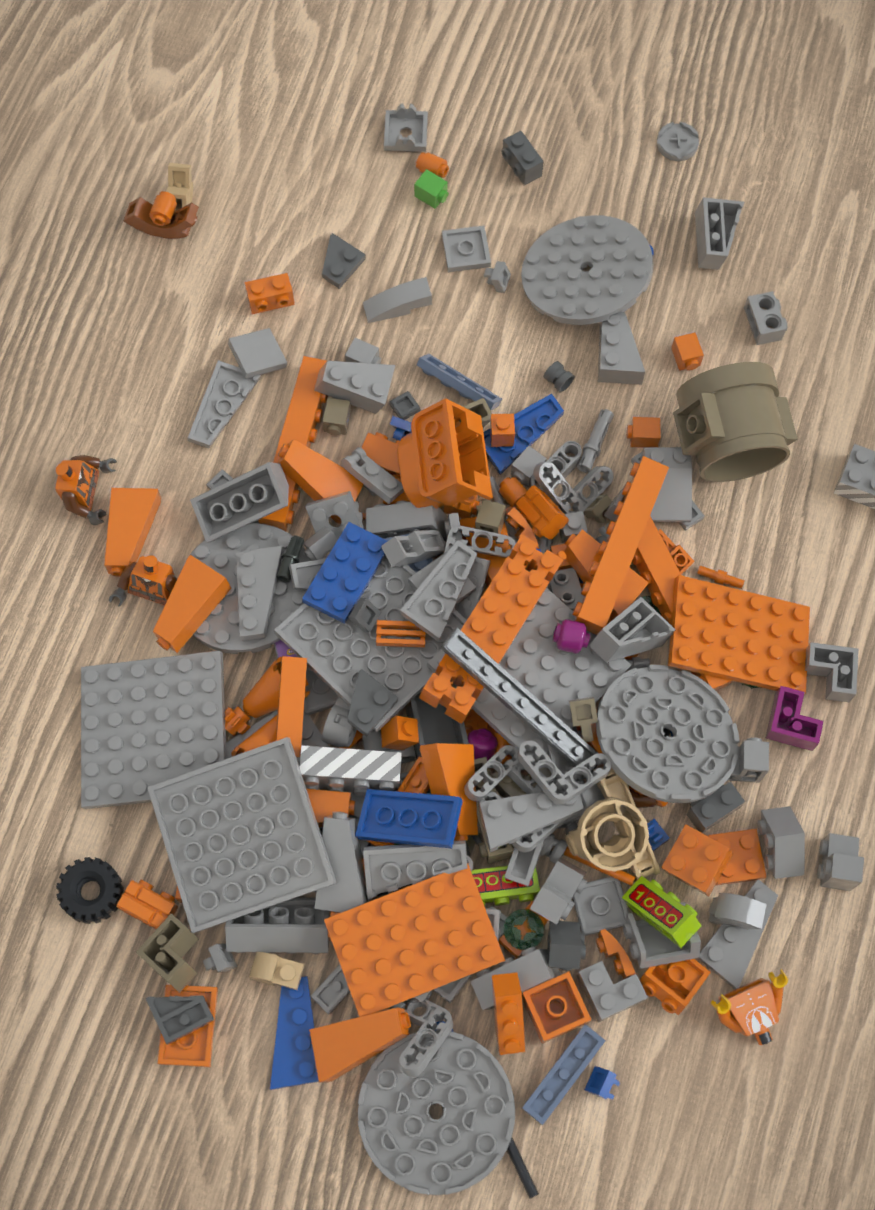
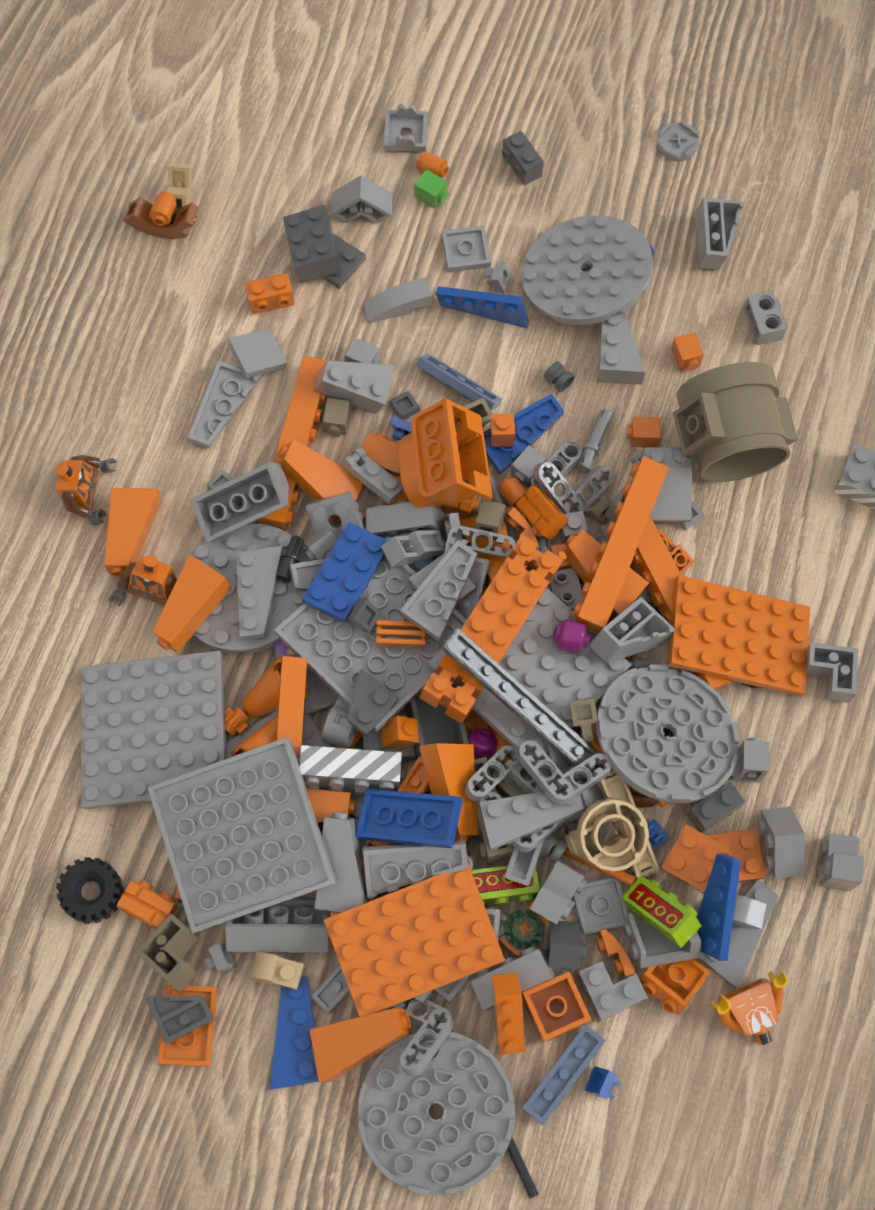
(312, 244): none -> dark grey piece
(363, 199): none -> light grey brick
(493, 306): none -> blue wing
(718, 907): none -> blue wing
(720, 577): orange bar -> none
(788, 725): magenta brick -> none

